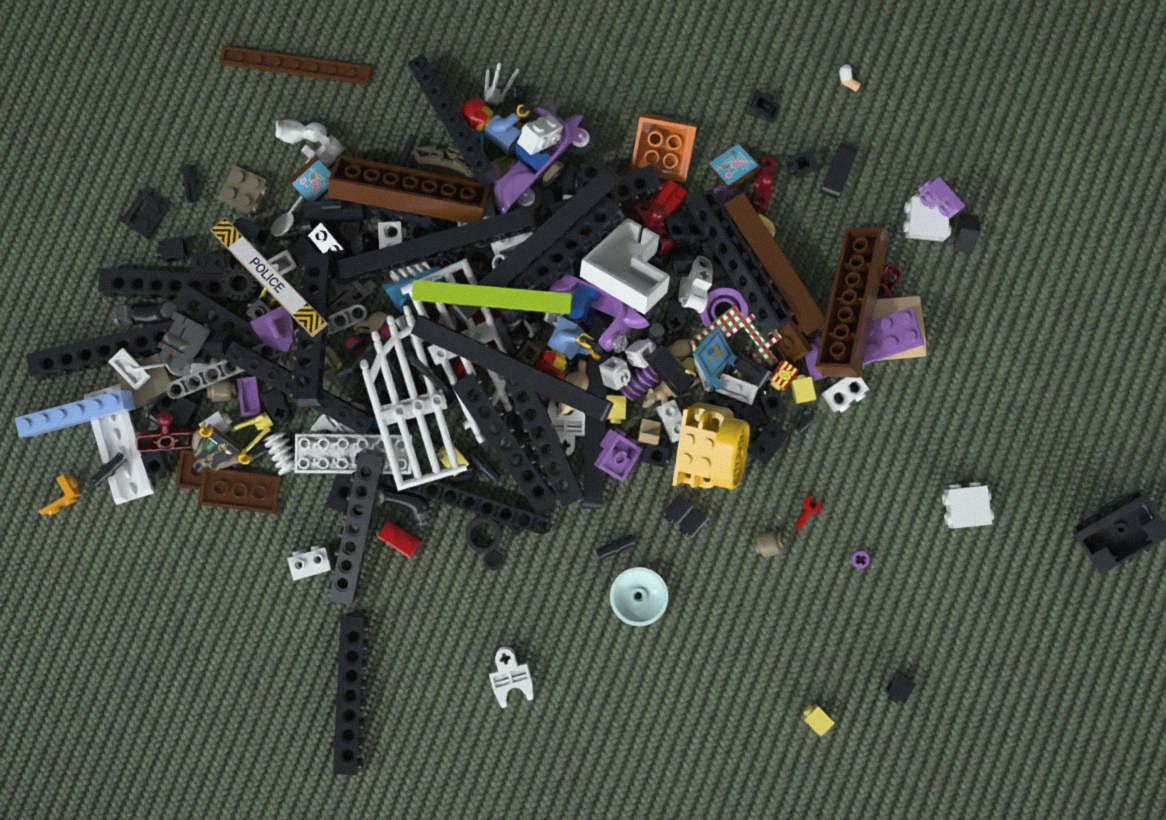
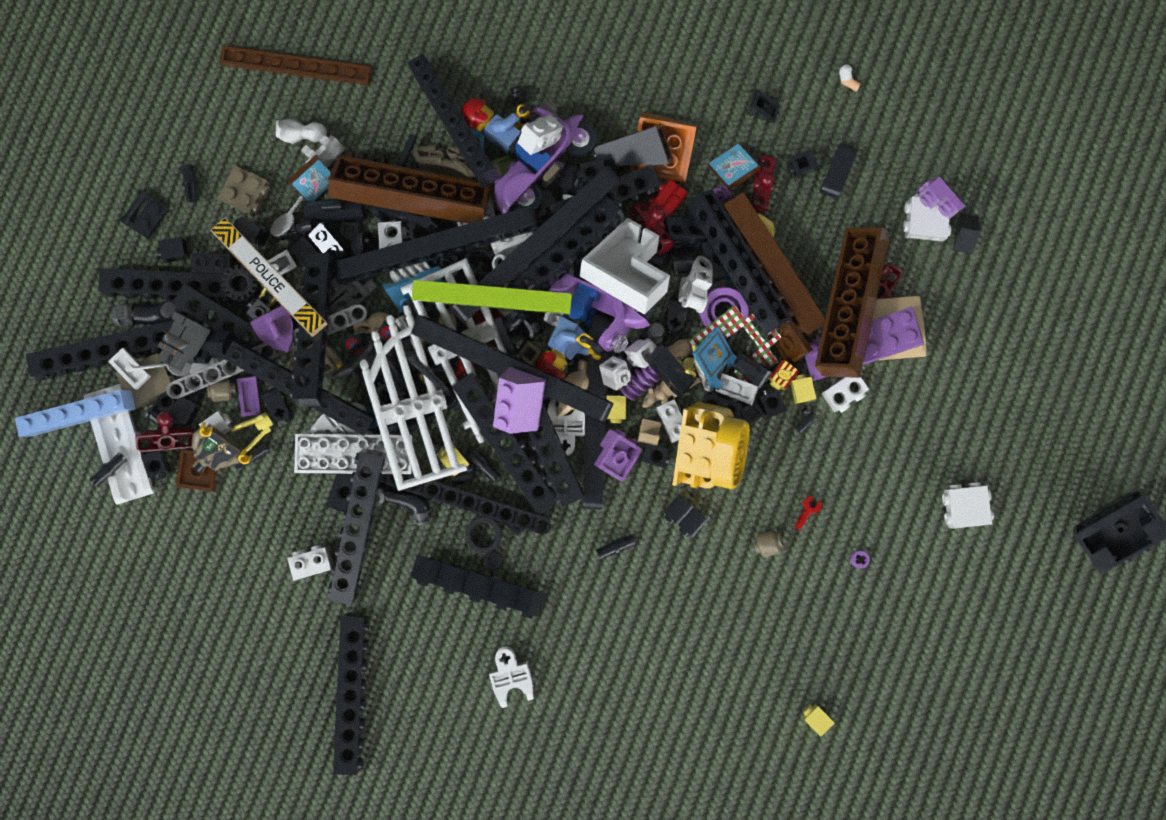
(69, 487): light orange bracket -> none
(240, 490): reddish brown tile -> none
(281, 452): white piece -> none
(399, 538): red brick -> none
(478, 586): none -> black brick
(492, 94): white plant -> none
(518, 401): none -> slope
(637, 148): none -> slope
(643, 610): light aqua dish -> none
(766, 443): black brick -> none
(899, 688): black brick -> none

